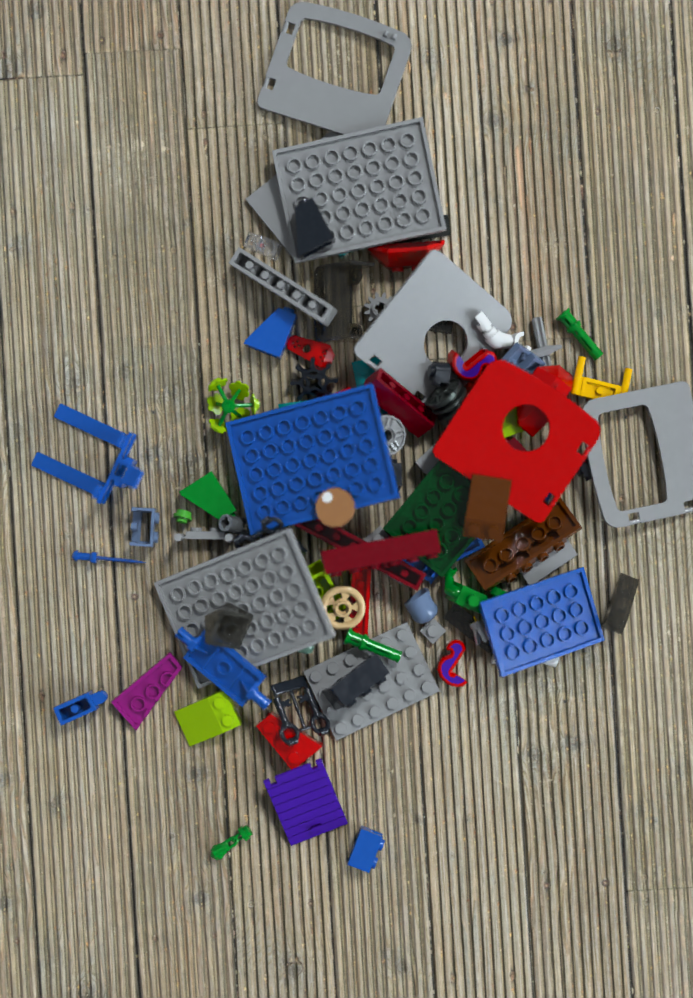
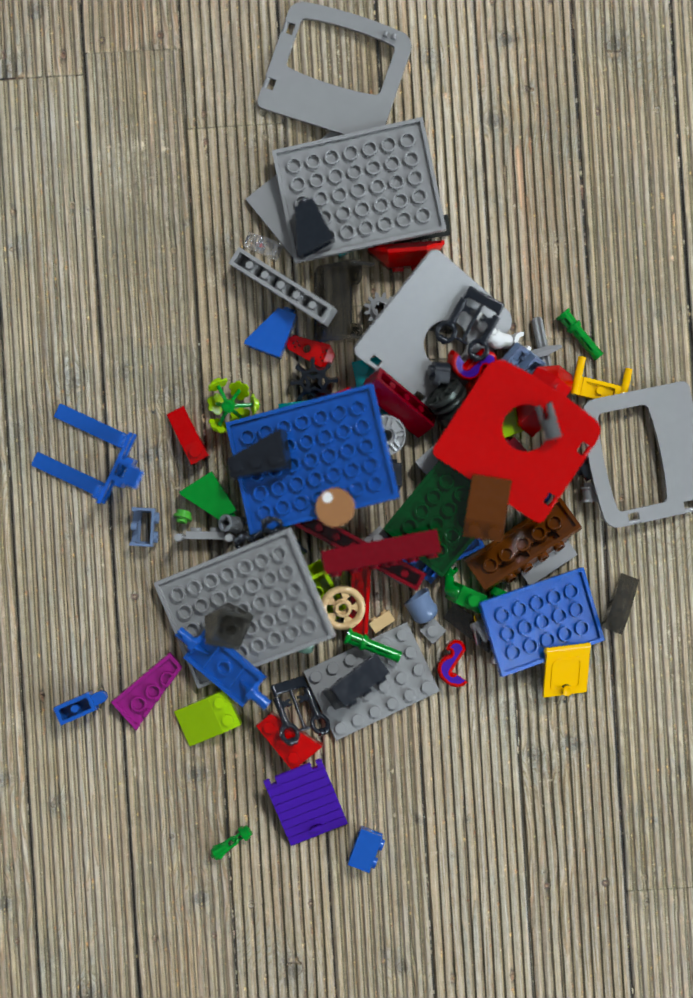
(76, 555): blue sword -> none
(188, 436): none -> red slope
(262, 457): none -> black wedge
(381, 621): none -> tan piece
(484, 300): none -> black piece
(550, 426): none -> dark grey hinge
(566, 666): none -> yellow container
(588, 493): none -> light grey brick

